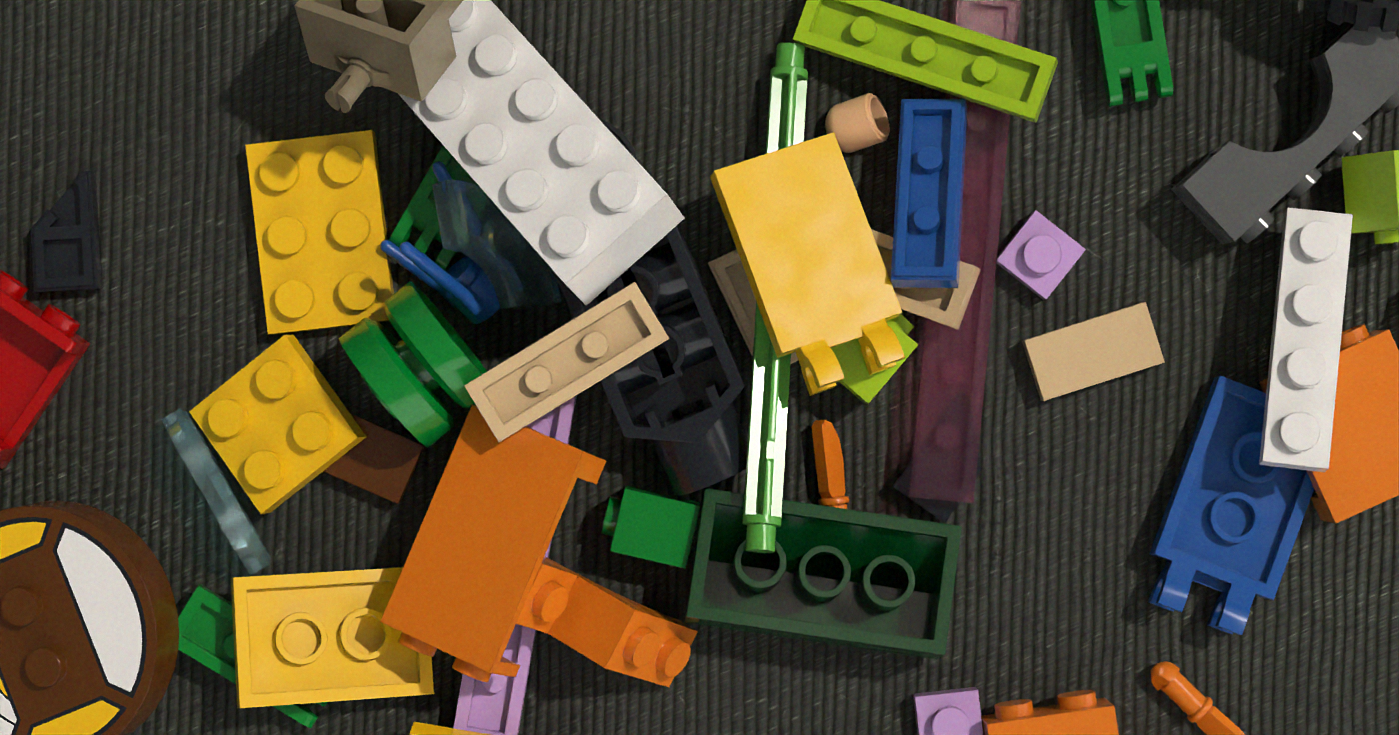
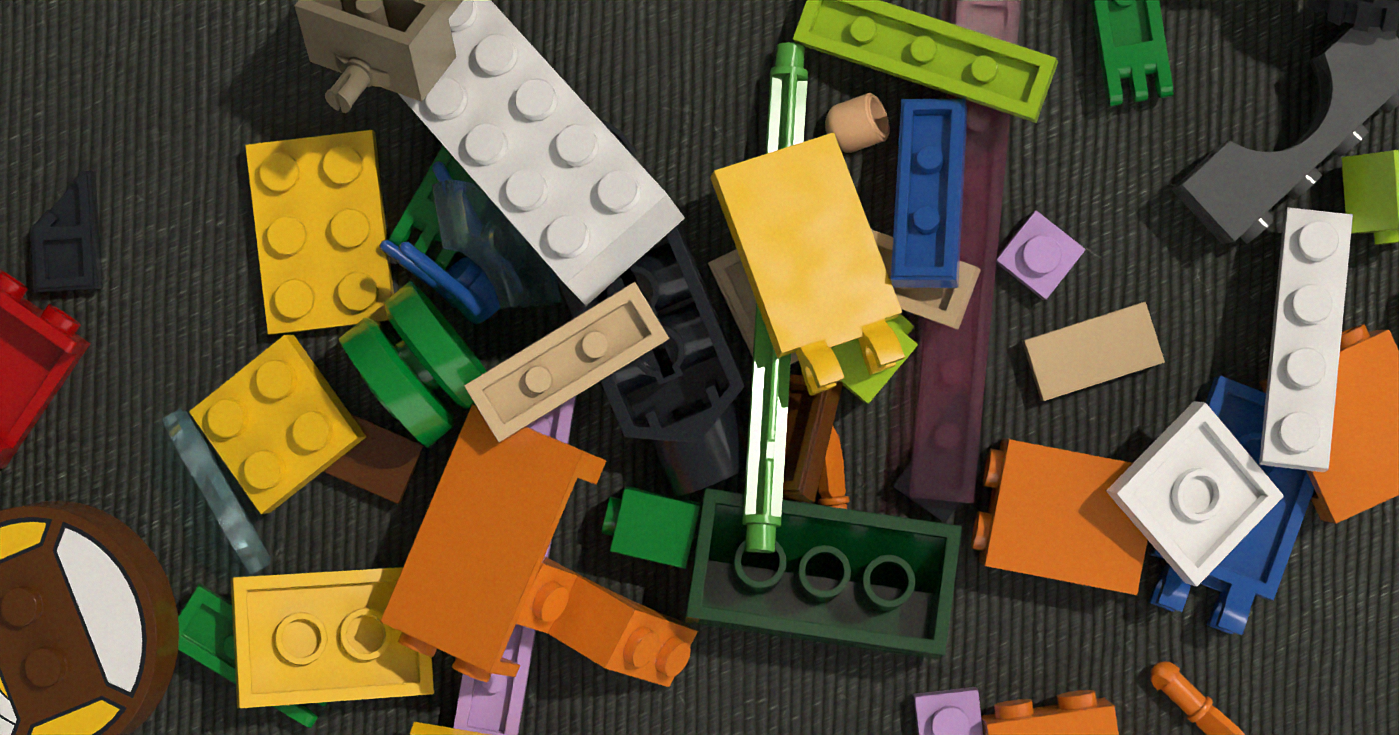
(807, 438): none -> reddish brown tile
(1057, 519): none -> orange panel
(1195, 493): none -> white plate

